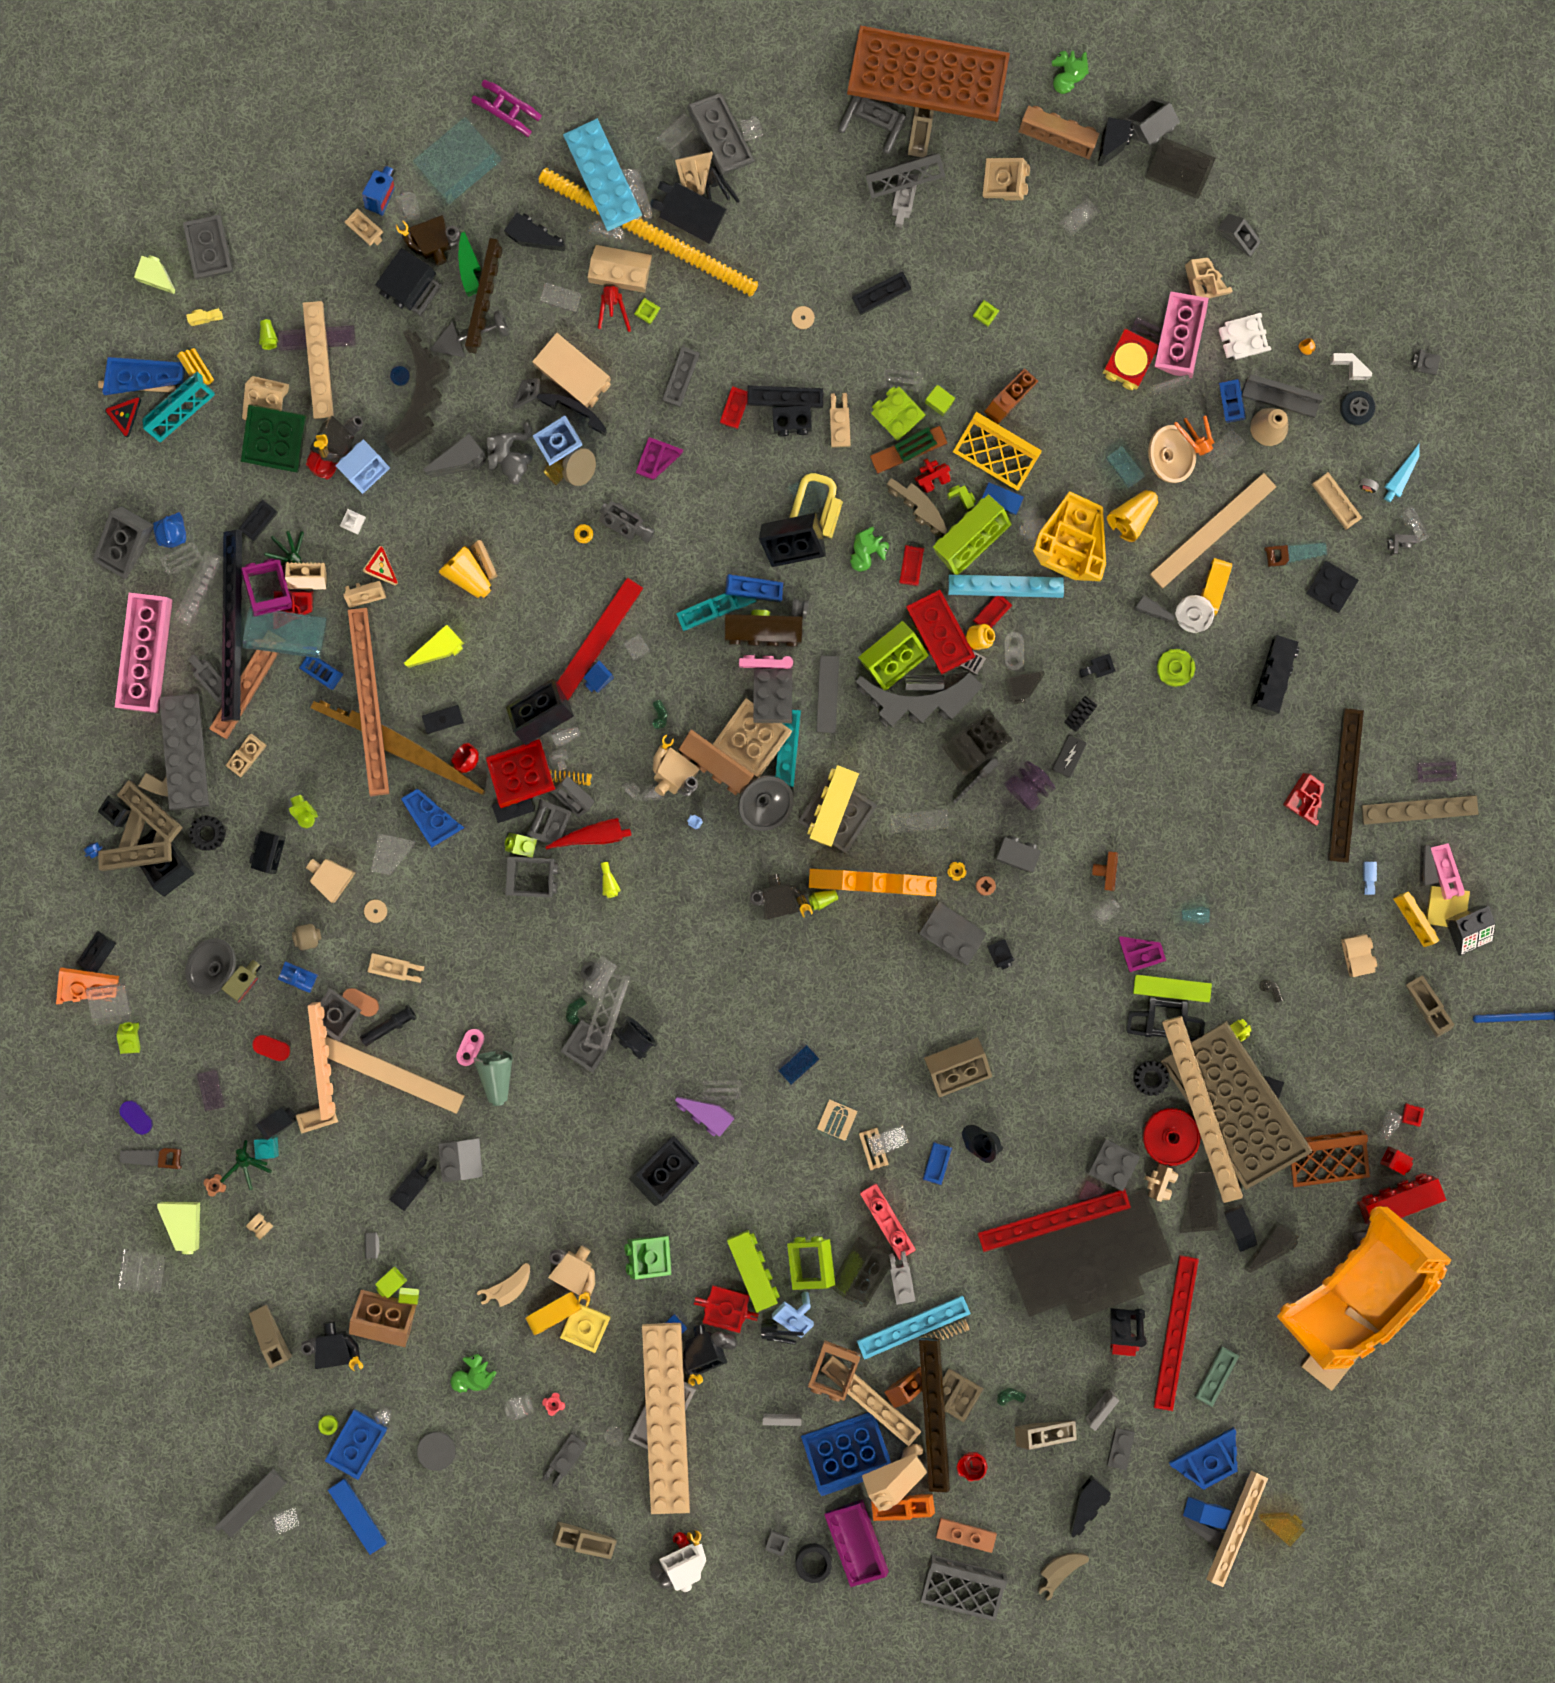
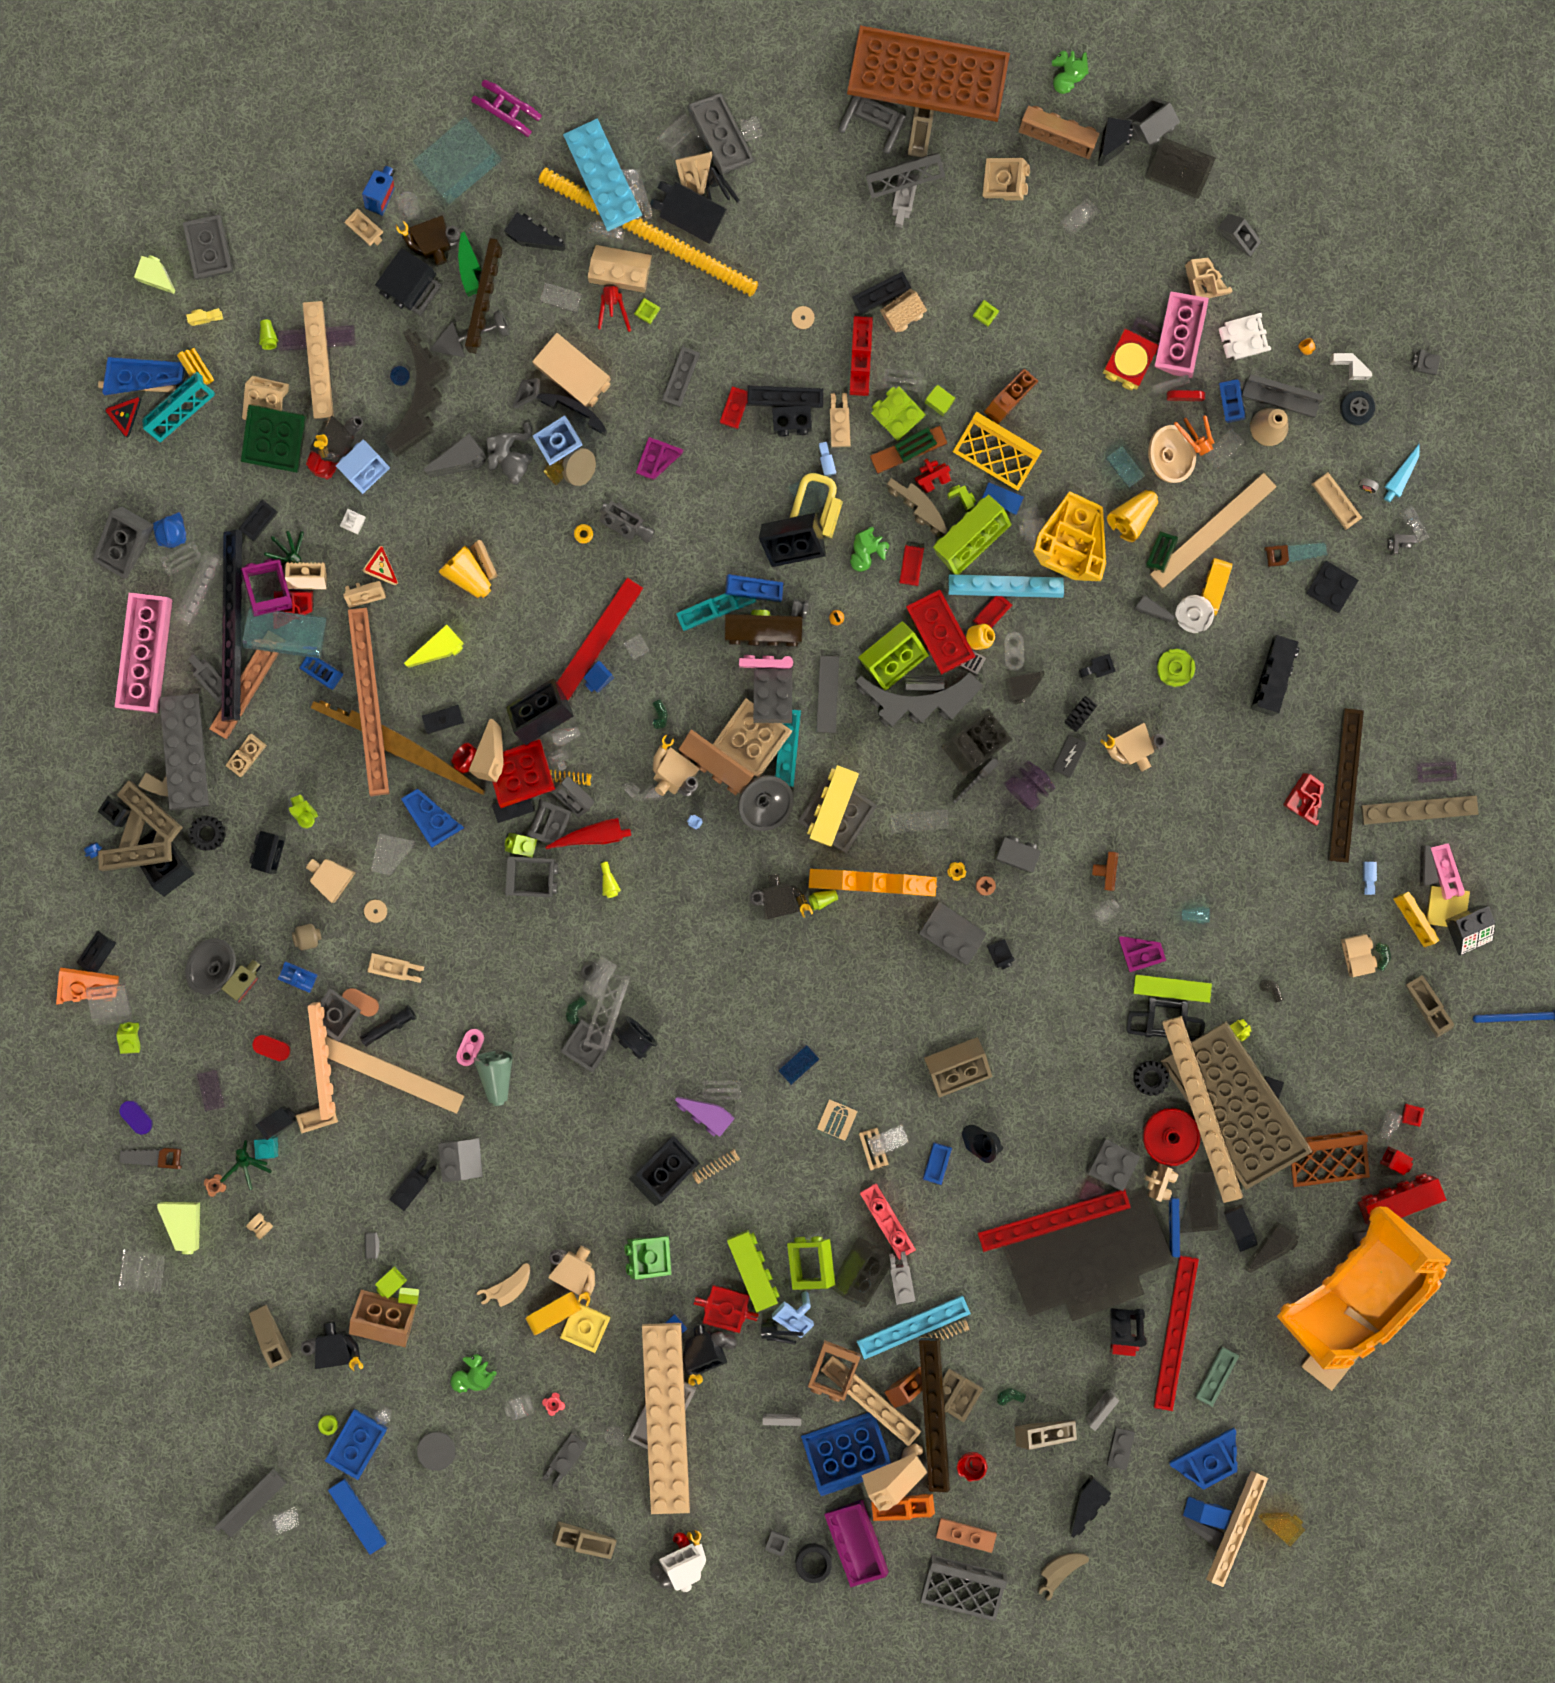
(489, 755): none -> tan slope
(733, 1152): none -> tan piece
(826, 460): none -> light blue bar
(832, 619): none -> light orange hinge
(861, 356): none -> red slope
(903, 311): none -> tan brick
(1134, 746): none -> tan torso
(1156, 566): none -> dark green tile
(1174, 1227): none -> blue tile
(1185, 395): none -> red tile
(1385, 956): none -> clear green arm

